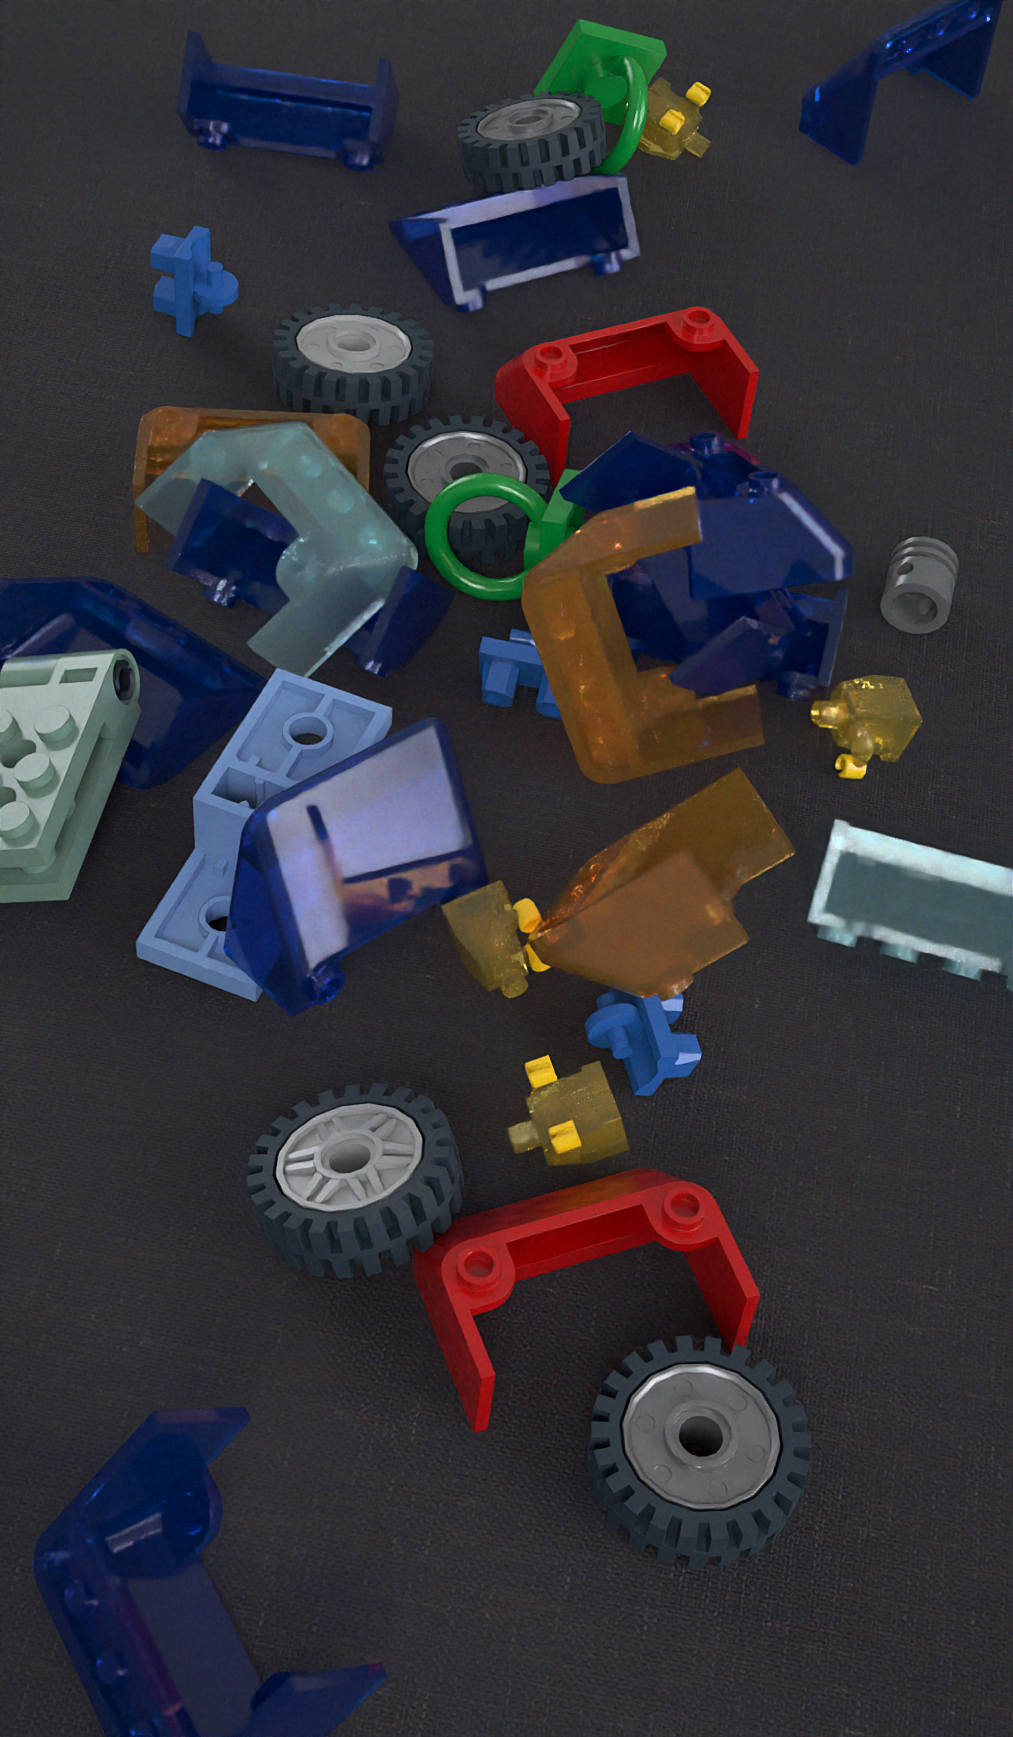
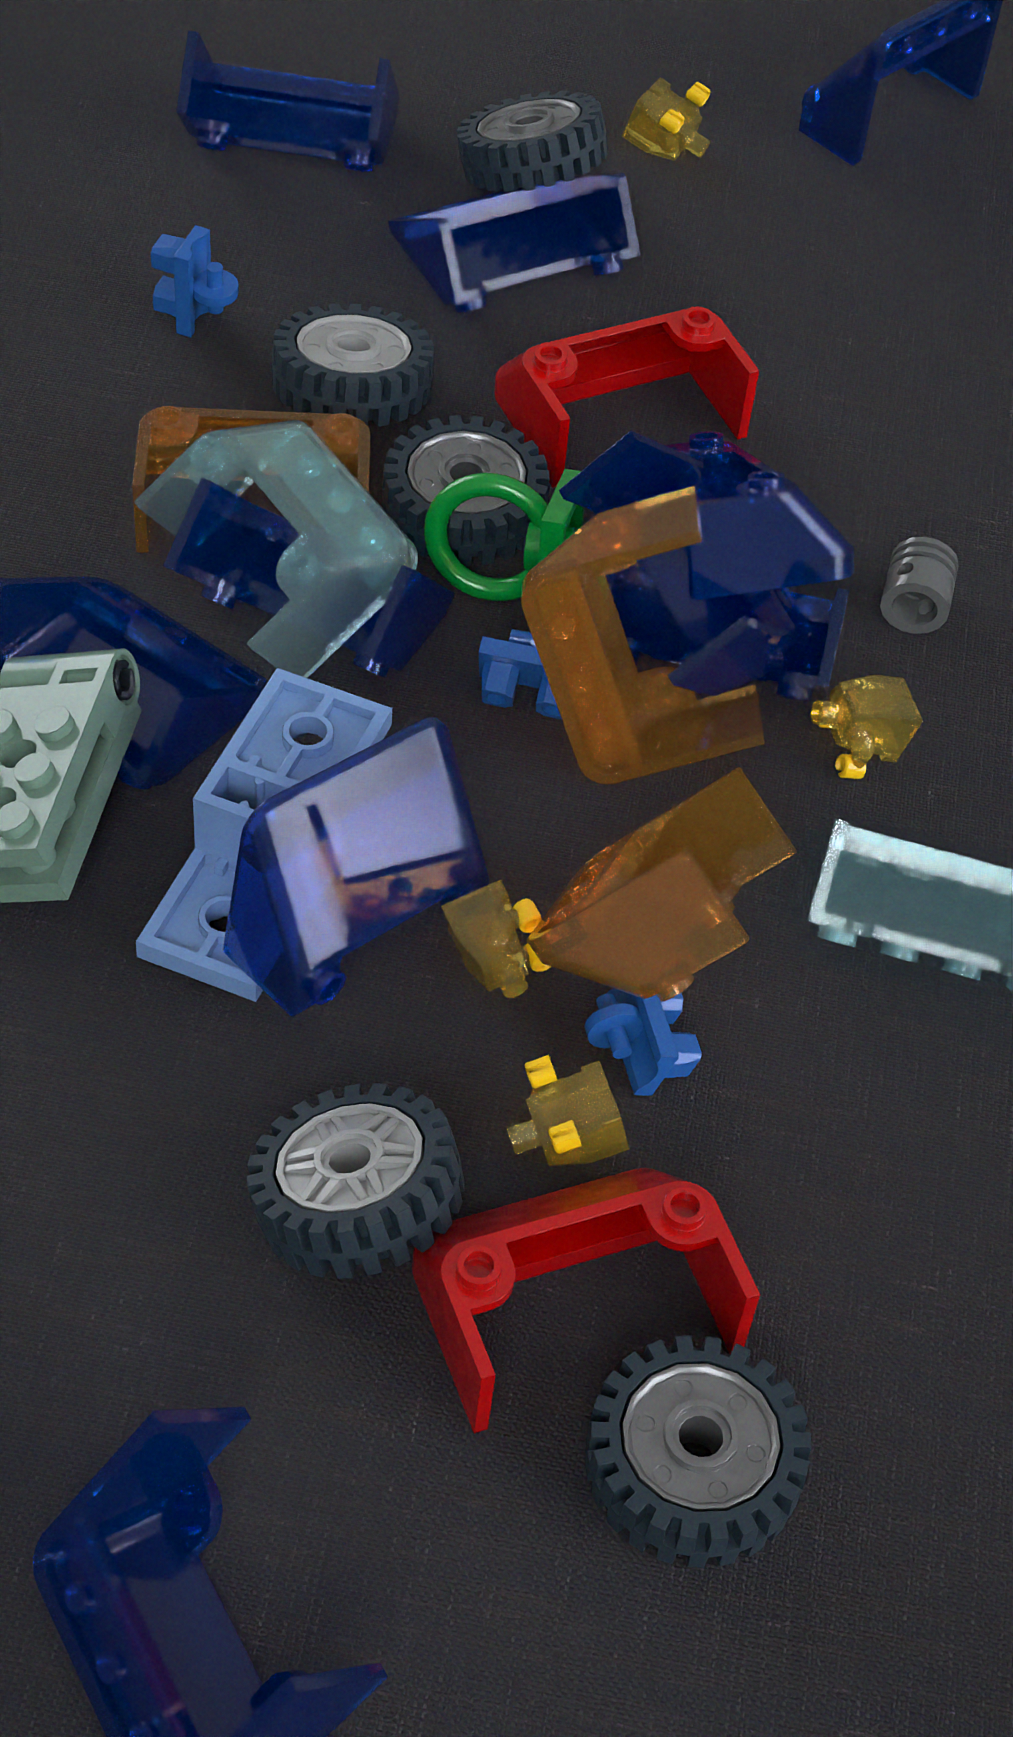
(614, 70): green tile -> none

